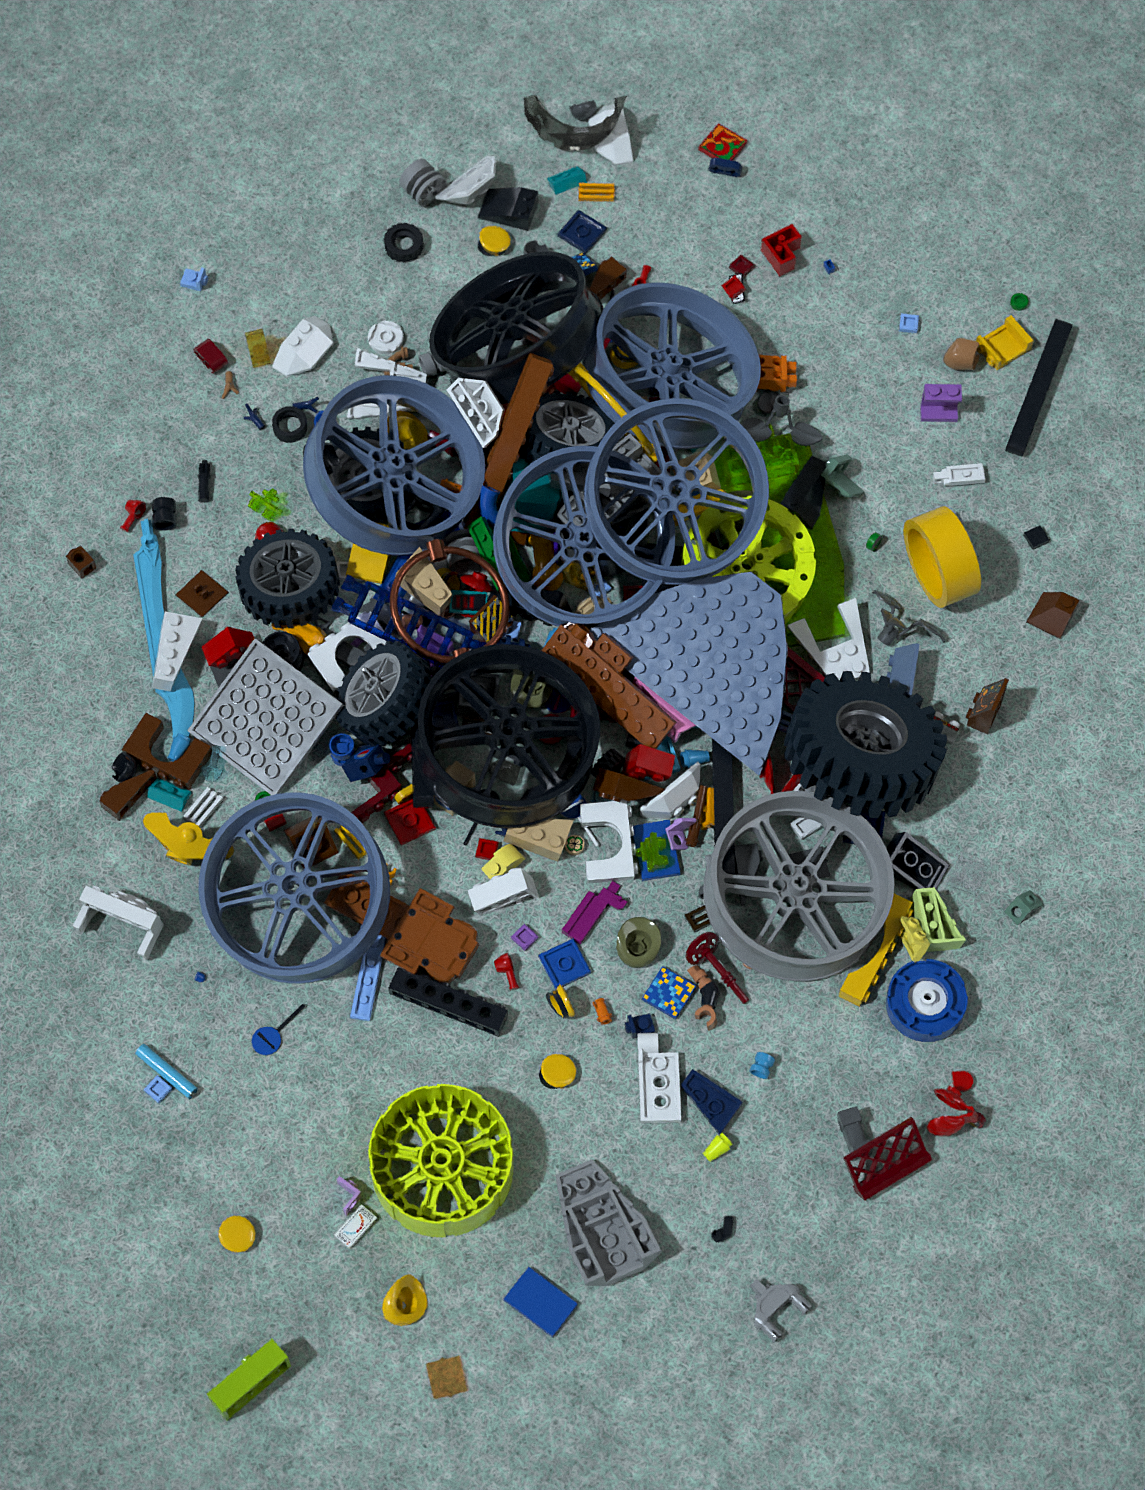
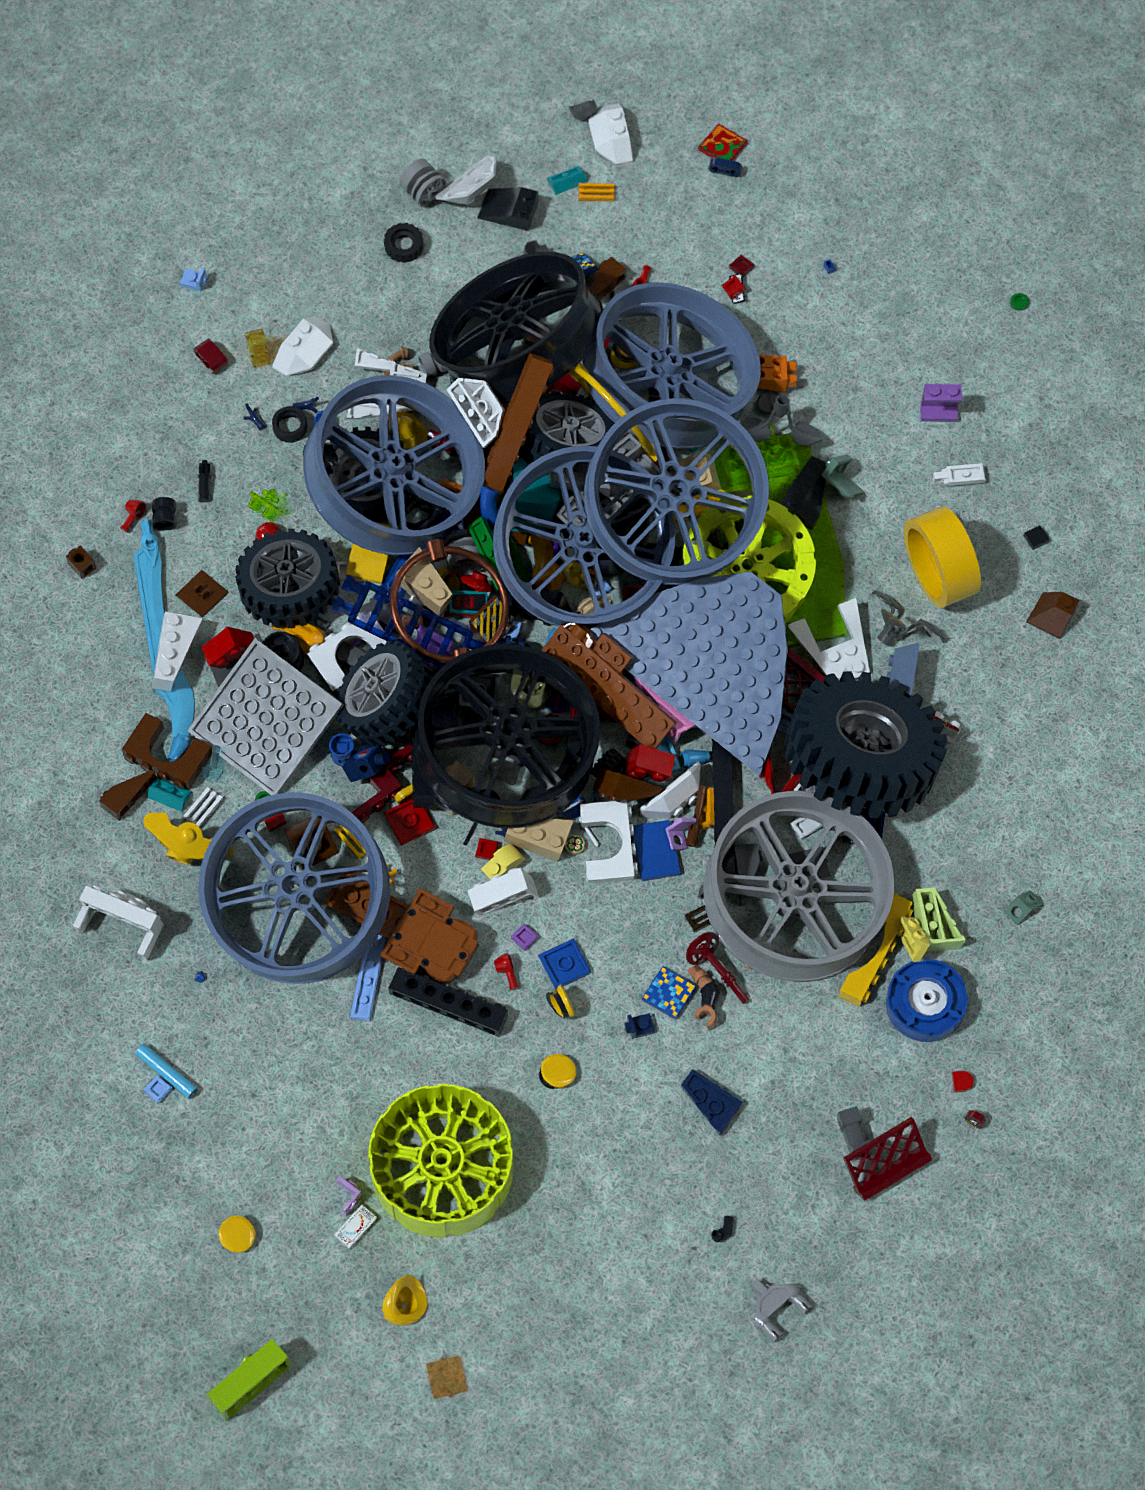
(123, 767): black hair -> none
(229, 384): medium nougat bar -> none
(267, 1039): blue piece -> none
(385, 337): white tile -> none
(493, 241): yellow piece -> none
(540, 1302): blue tile -> none
(567, 136): clear smoke windscreen -> none
(582, 231): dark blue tile -> none
(590, 910): magenta piece -> none
(603, 1227): light grey wedge -> none
(604, 1016): orange pin -> none
(638, 942): olive hat -> none
(650, 852): clear neon green hips -> none
(654, 1066): white hinge -> none
(717, 1147): neon yellow cone -> none
(762, 1065): dark azure wheel -> none
(779, 248): red brick -> none
(874, 541): green tile -> none
(909, 323): light blue tile -> none
(915, 863): black slope -> none
(949, 1125): red animal -> none
(962, 355): medium nougat piece -> none
(986, 706): reddish brown slope -> none
(1004, 343): yellow panel -> none
(1038, 387): black beam -> none

